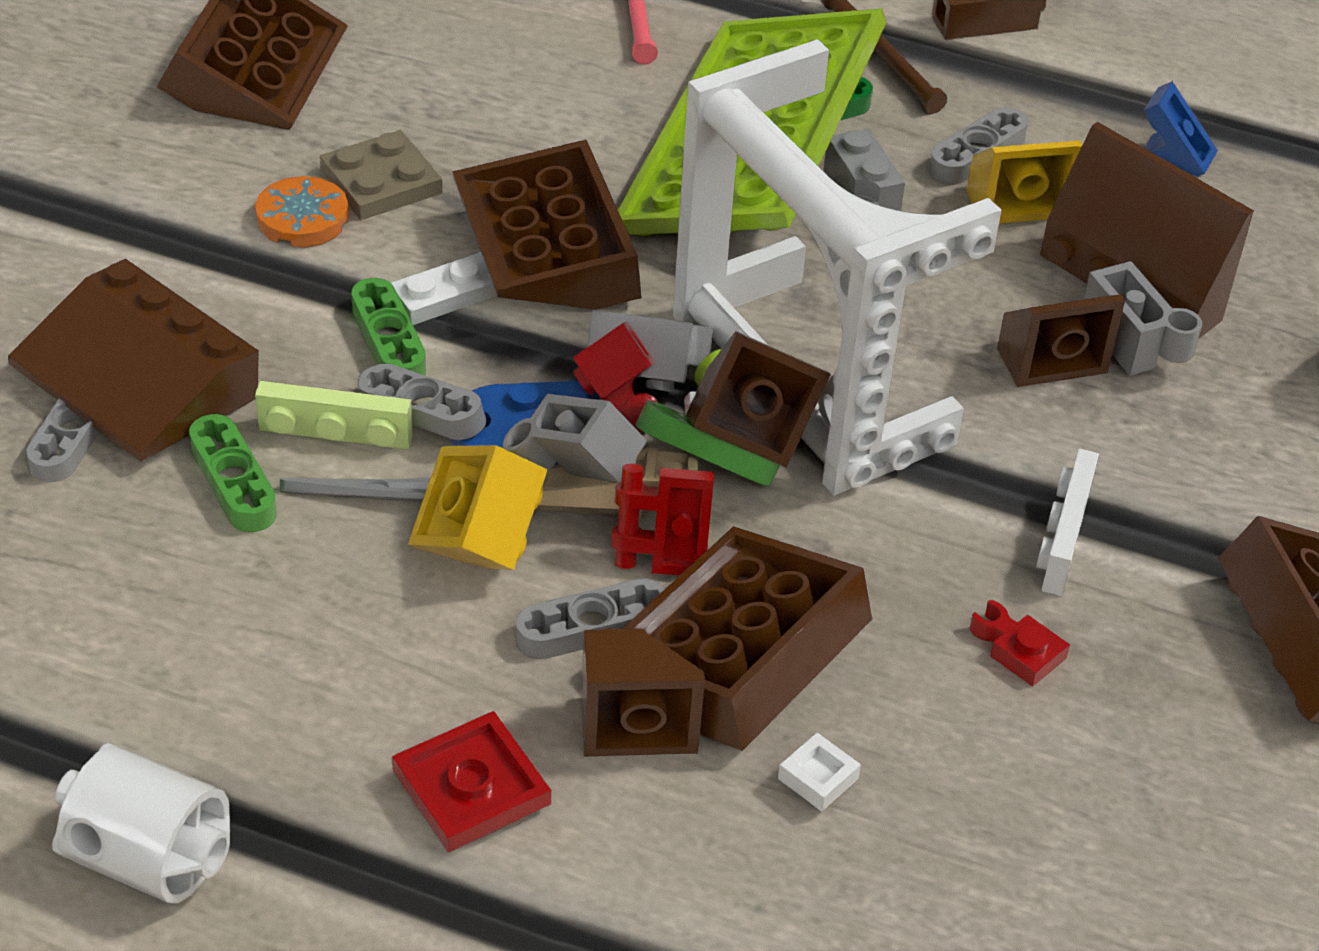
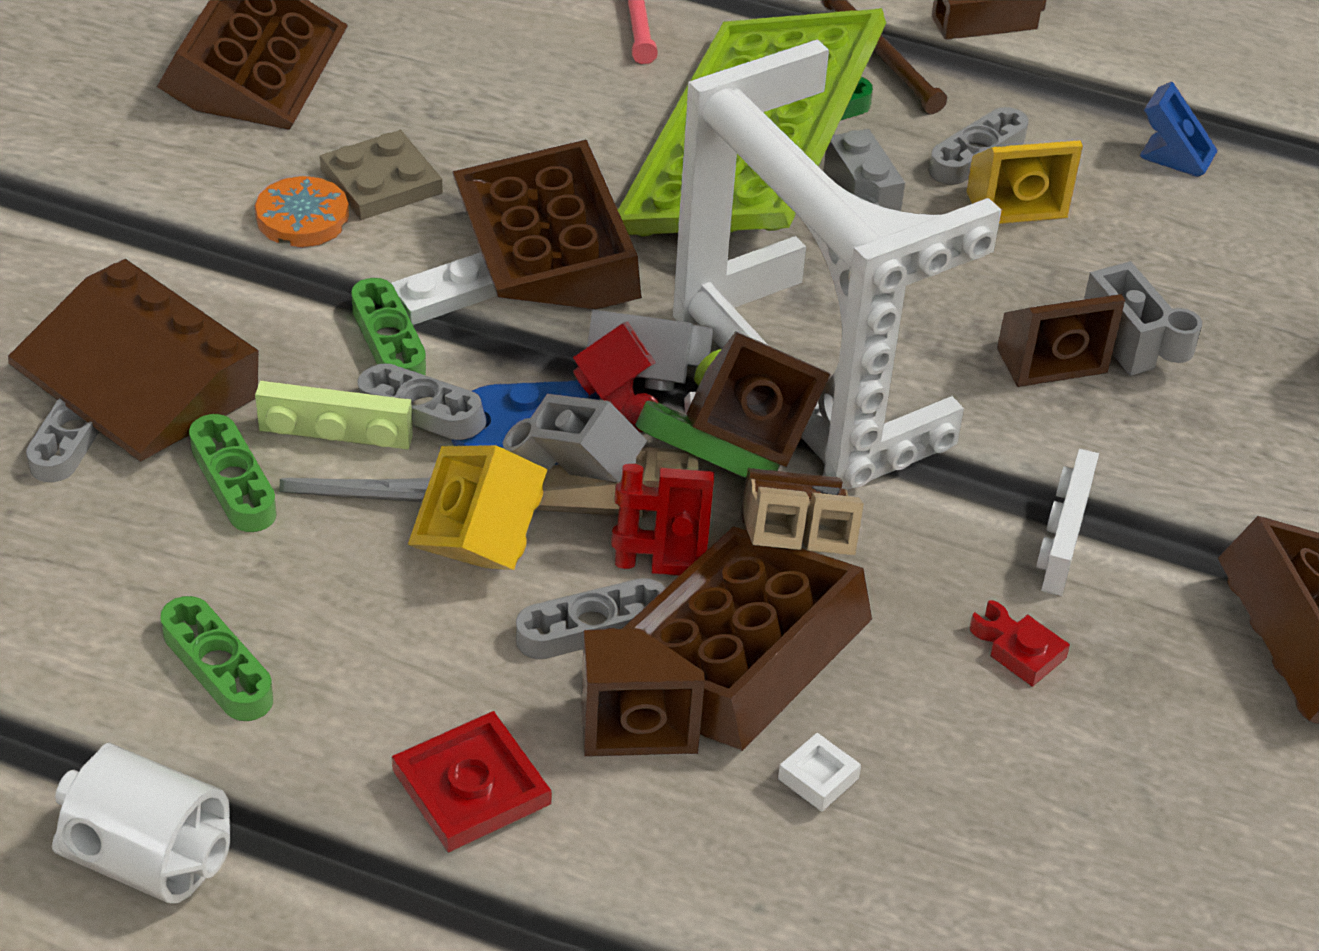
(217, 679): none -> bright green beam
(799, 508): none -> tan hips
(1146, 211): reddish brown slope -> none

